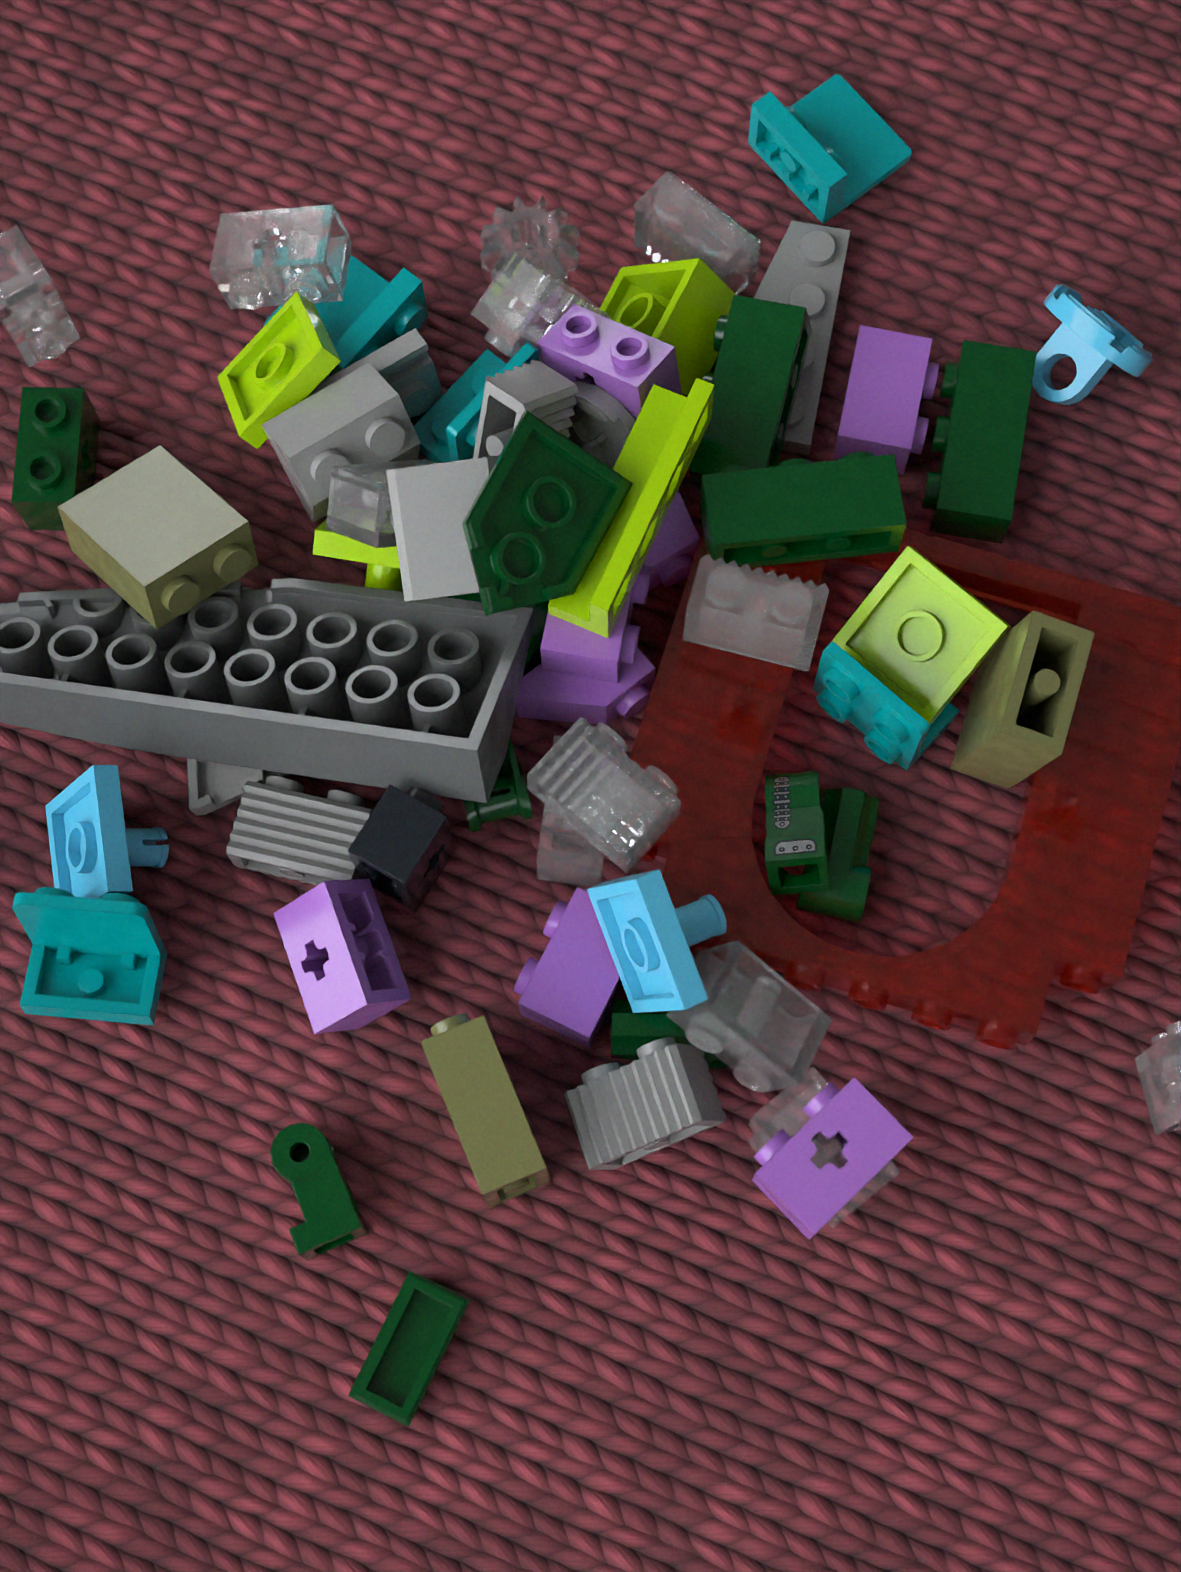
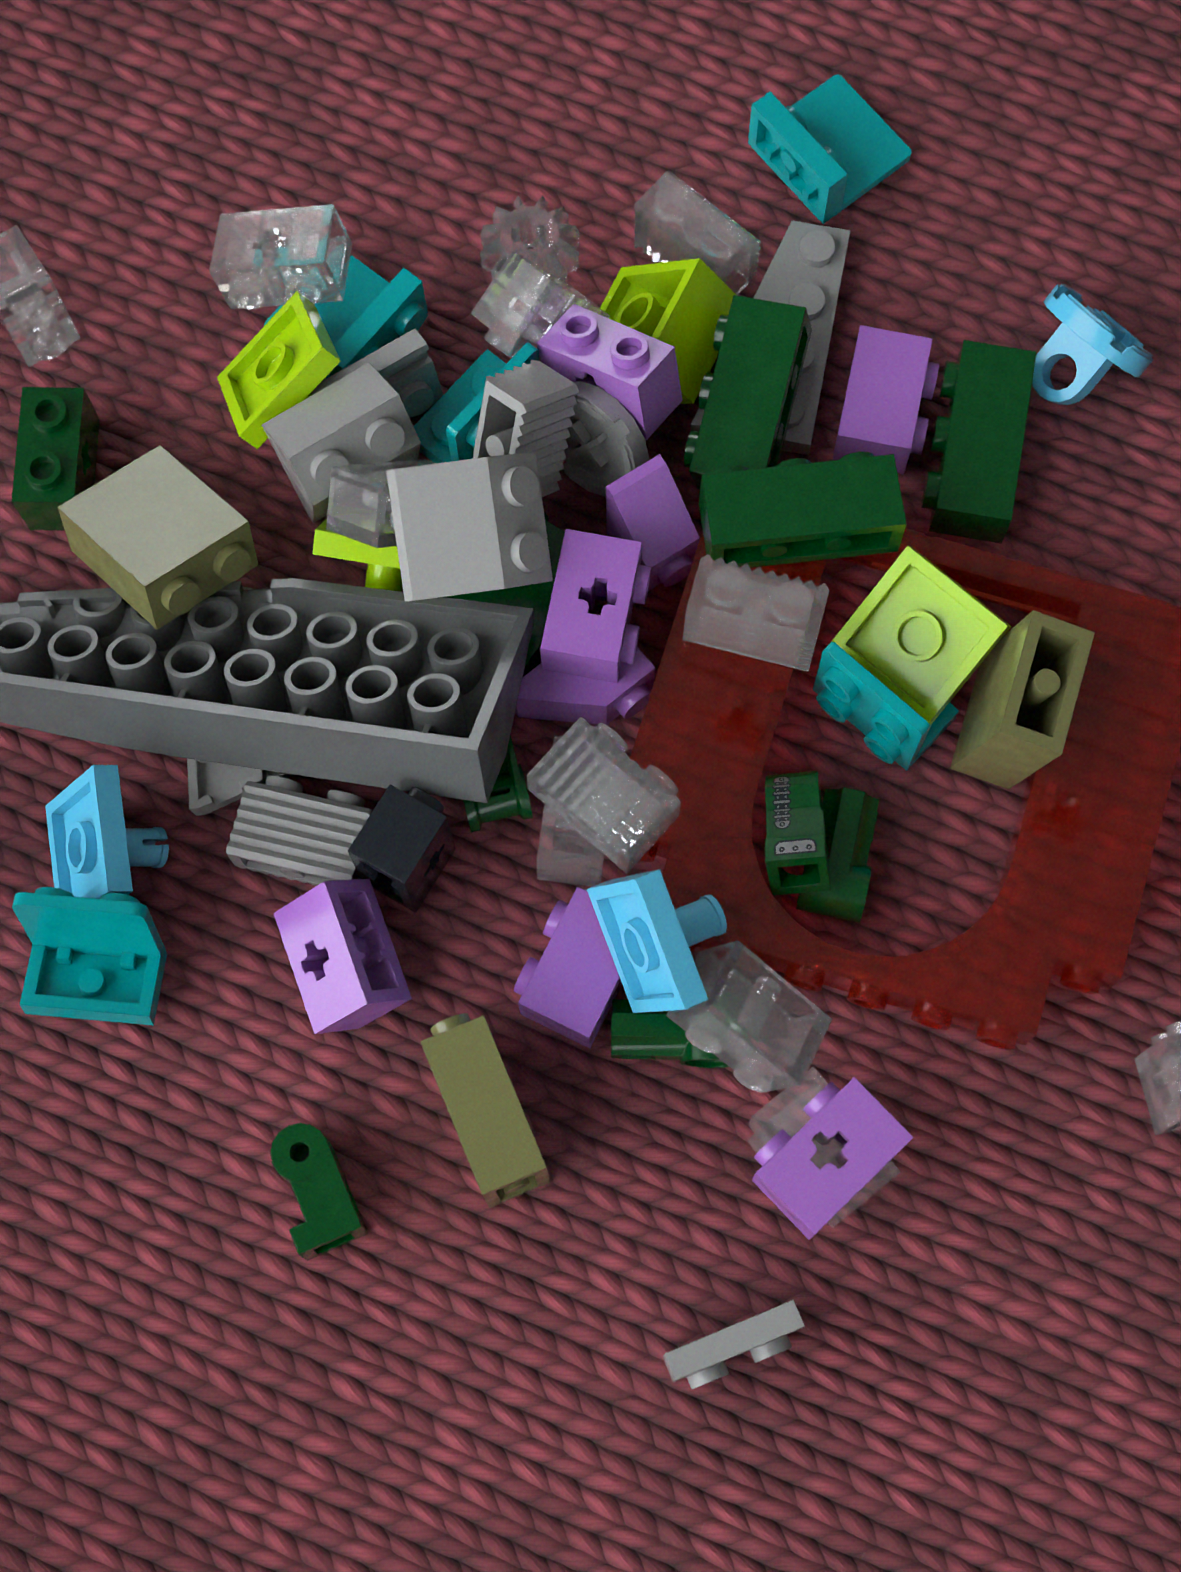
(409, 1348): dark green tile -> none
(539, 517): dark green tile -> none
(643, 1104): light grey brick -> none
(655, 463): lime fence -> none
(761, 1335): none -> light grey plate

